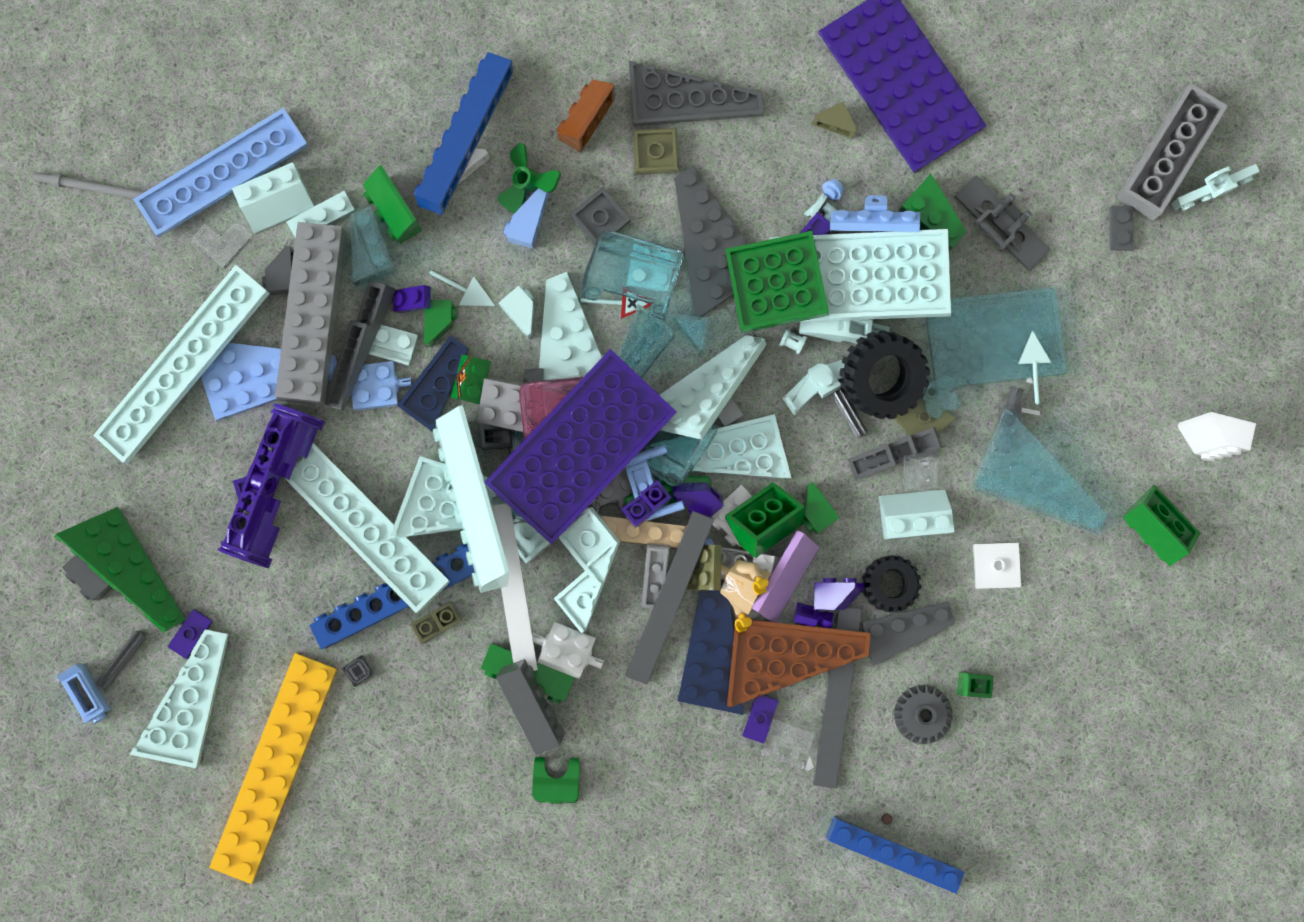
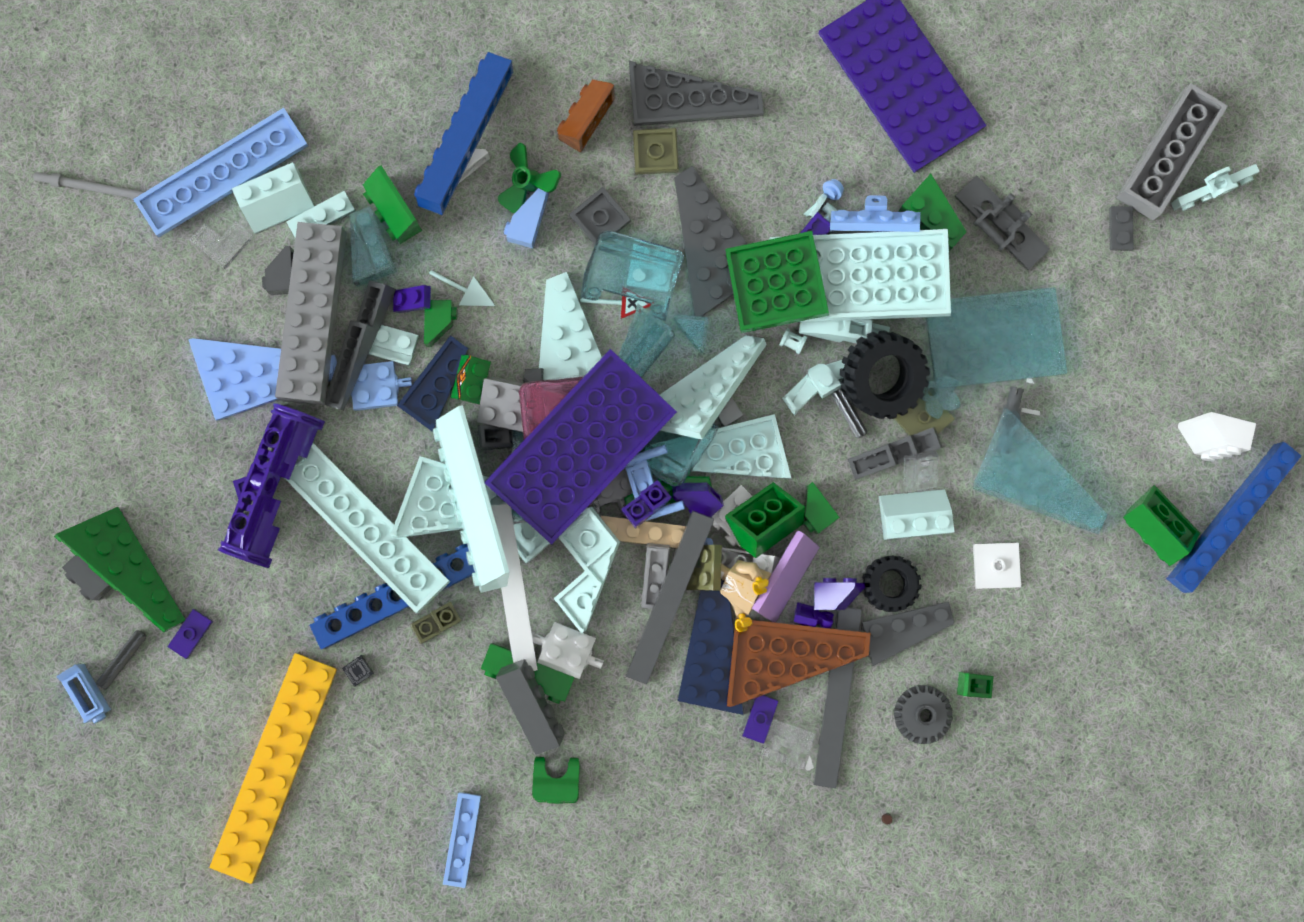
(181, 364): light aqua plate -> none
(184, 713): light aqua wing -> none
(462, 839): none -> light blue plate
(520, 309): light aqua slope -> none
(836, 120): olive slope -> none
(895, 855): blue arch -> none
(1034, 354): light aqua piece -> none
(1234, 517): none -> blue brick

